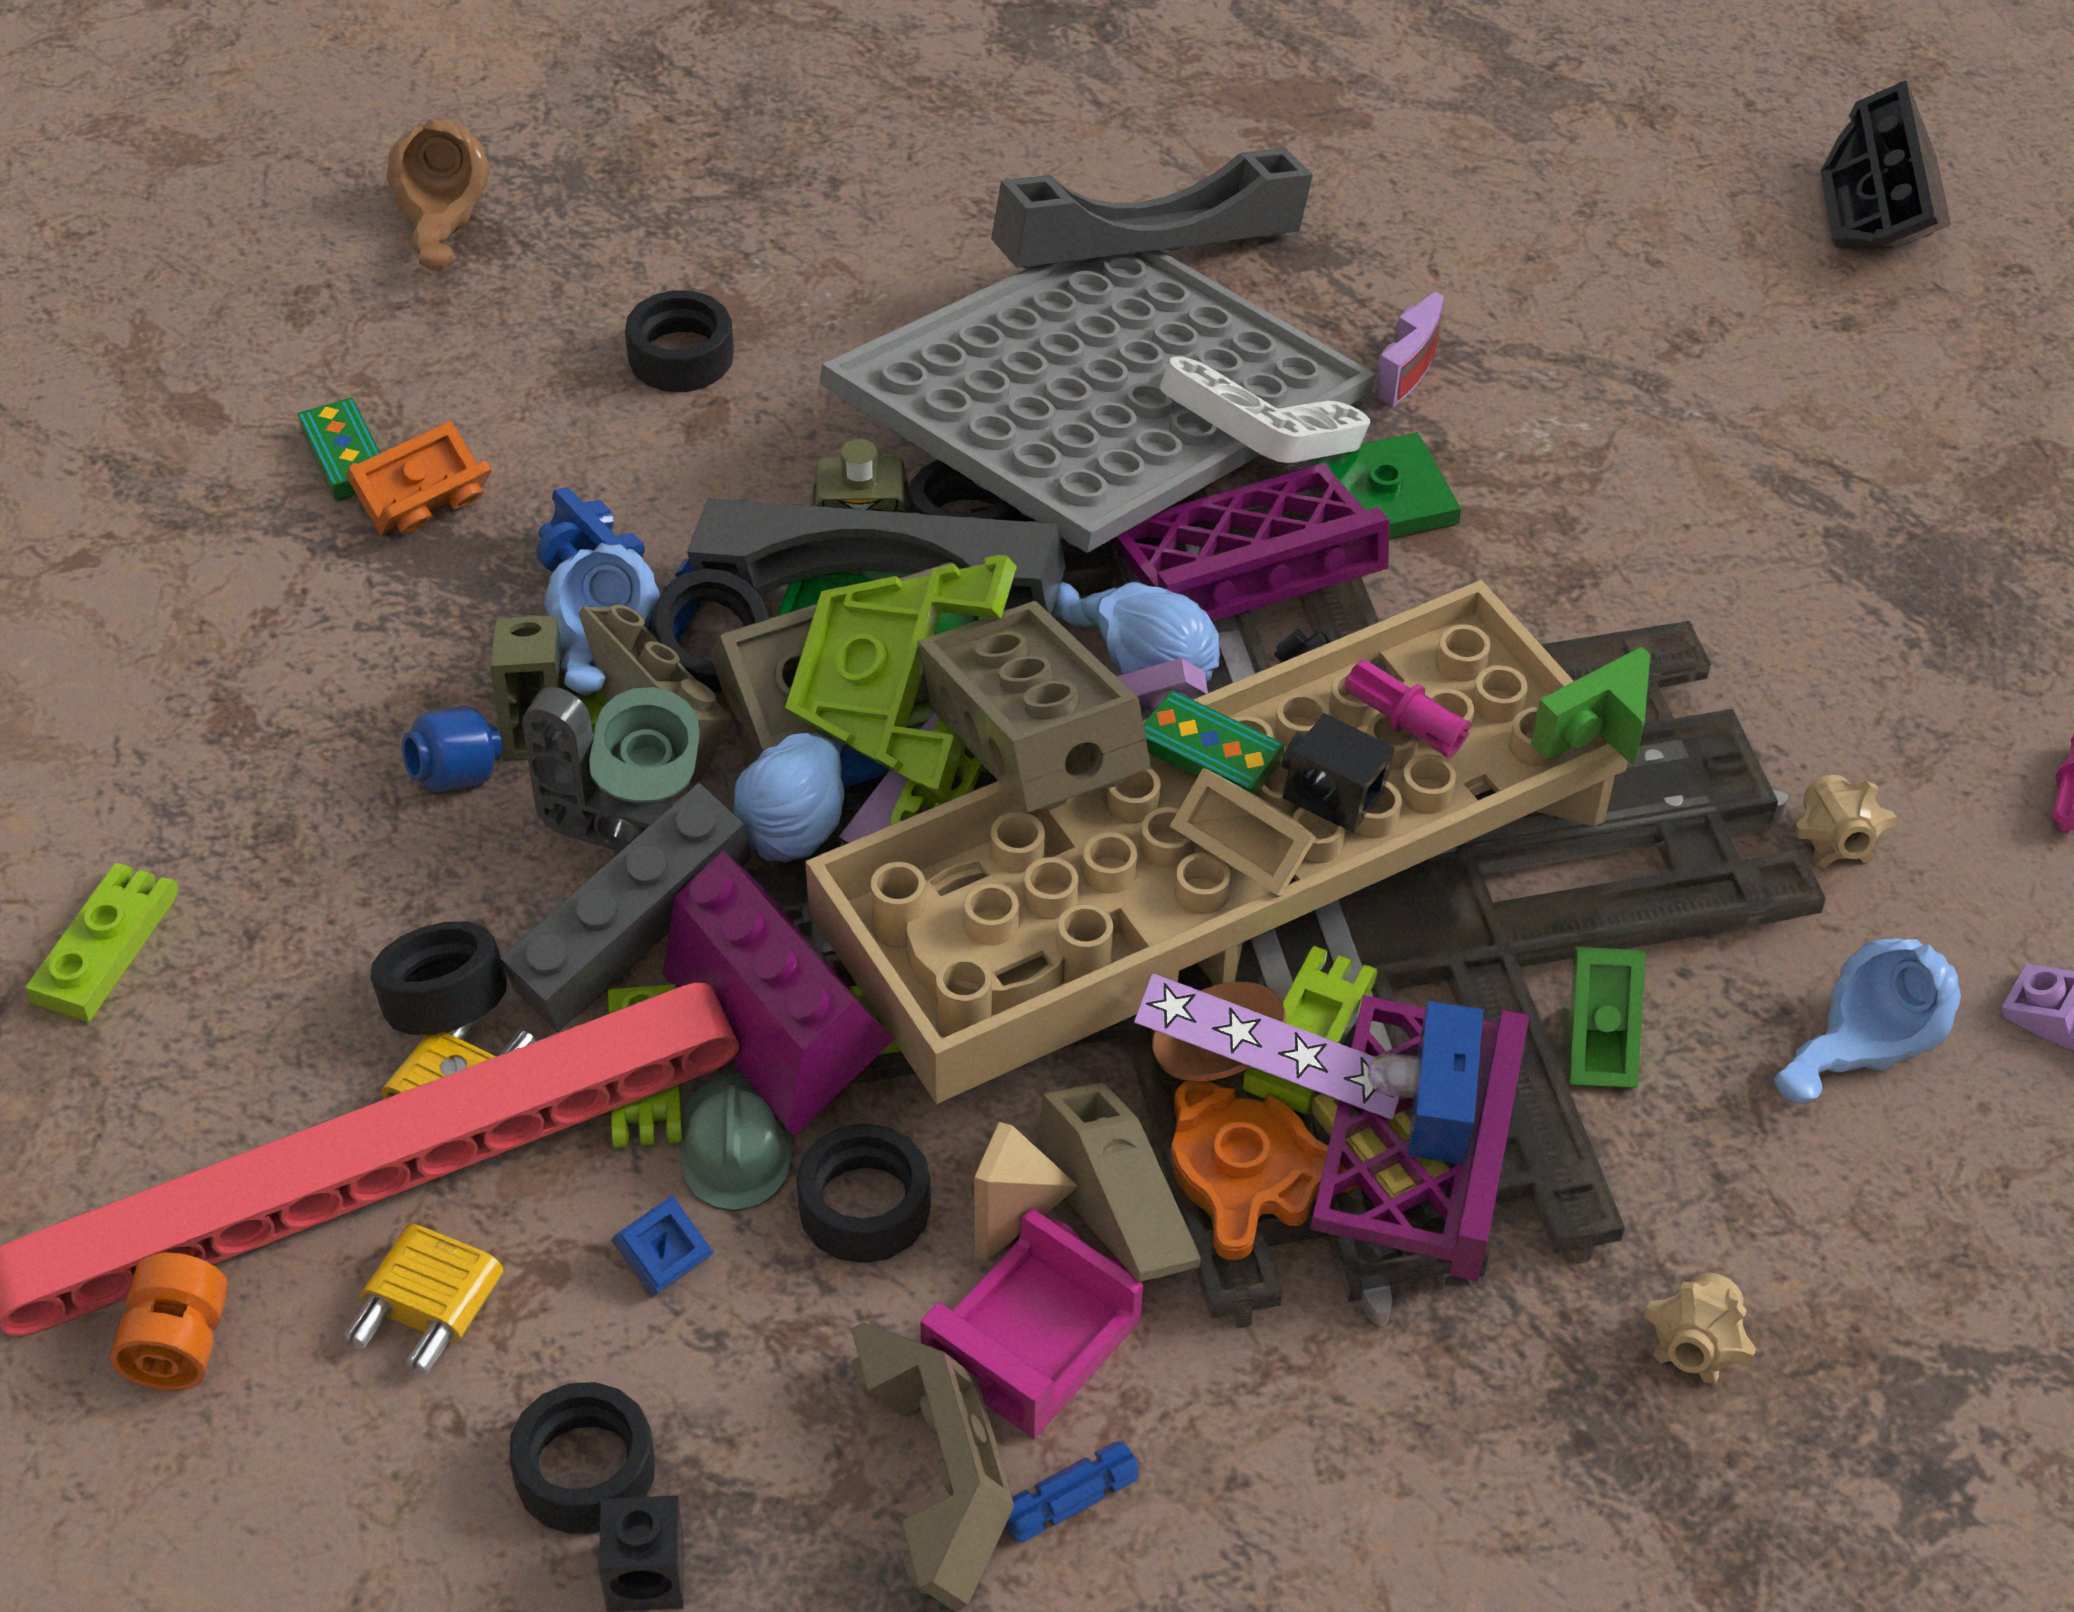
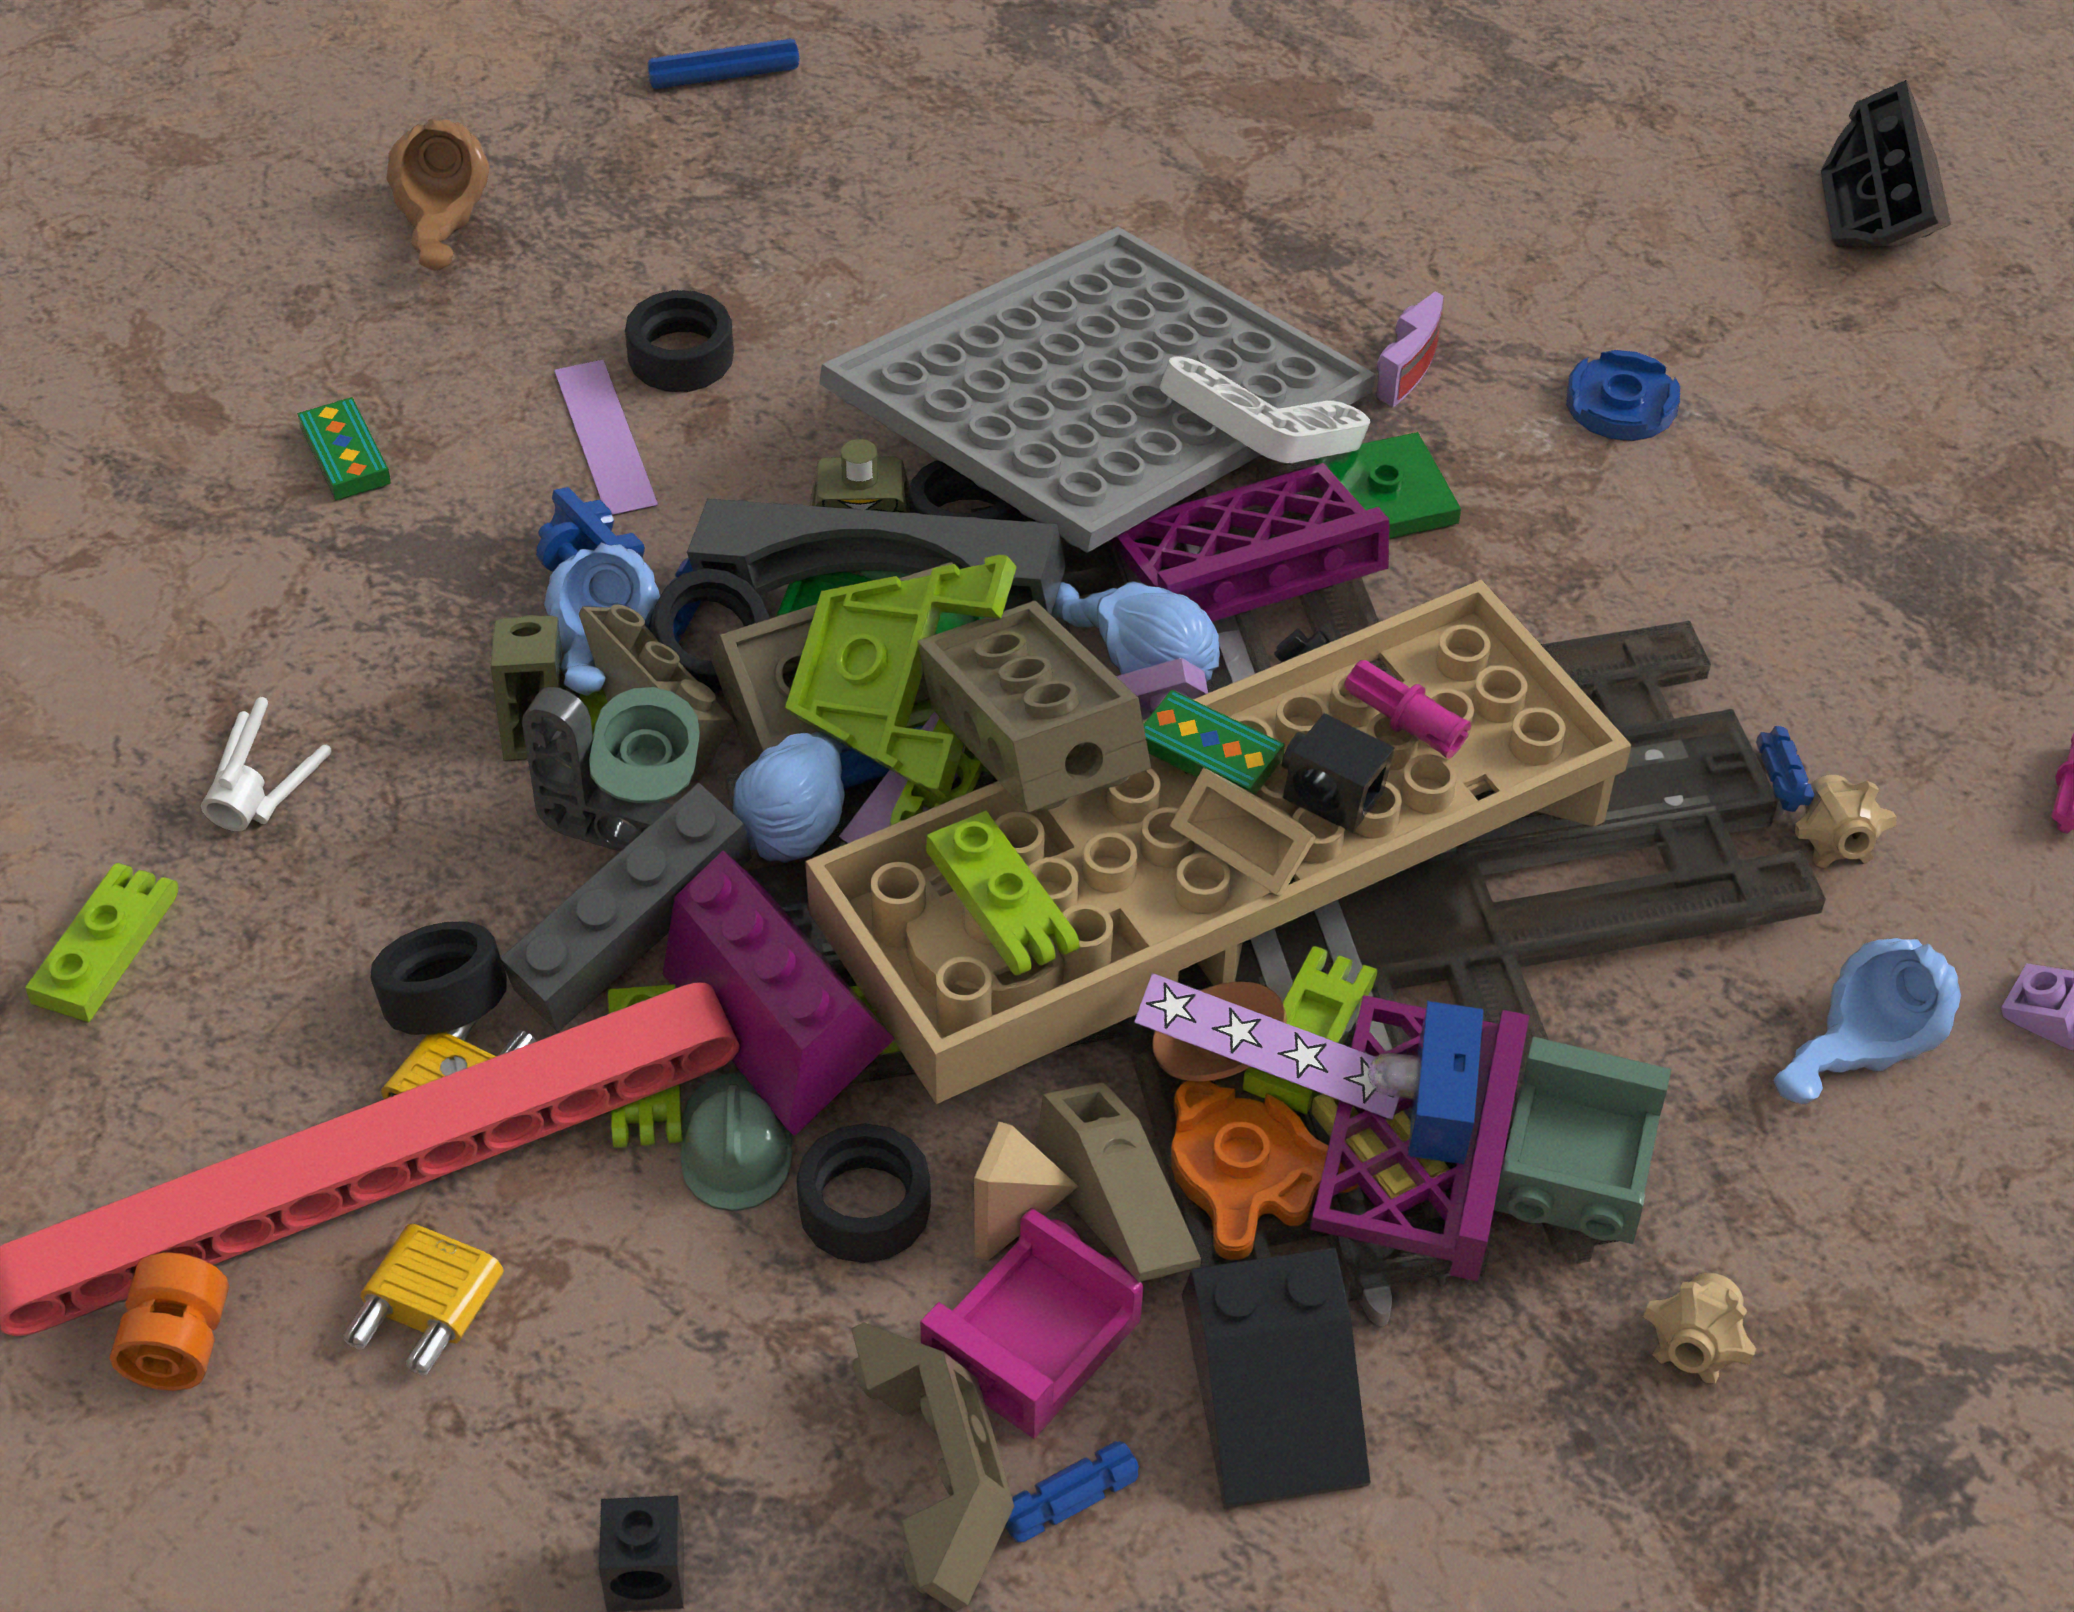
(238, 789): none -> white plant
(418, 478): orange bracket -> none
(451, 749): blue head -> none
(571, 1408): black tyre -> none
(605, 437): none -> lavender sticker
(662, 1246): blue tile -> none
(723, 63): none -> blue axle
(1000, 892): none -> lime hinge
(1246, 198): dark grey arch -> none
(1278, 1376): none -> black slope
(1582, 1140): none -> sand green panel
(1602, 703): bright green slope -> none
(1605, 1017): bright green slope -> none
(1623, 395): none -> blue tile
(1785, 769): none -> blue axle

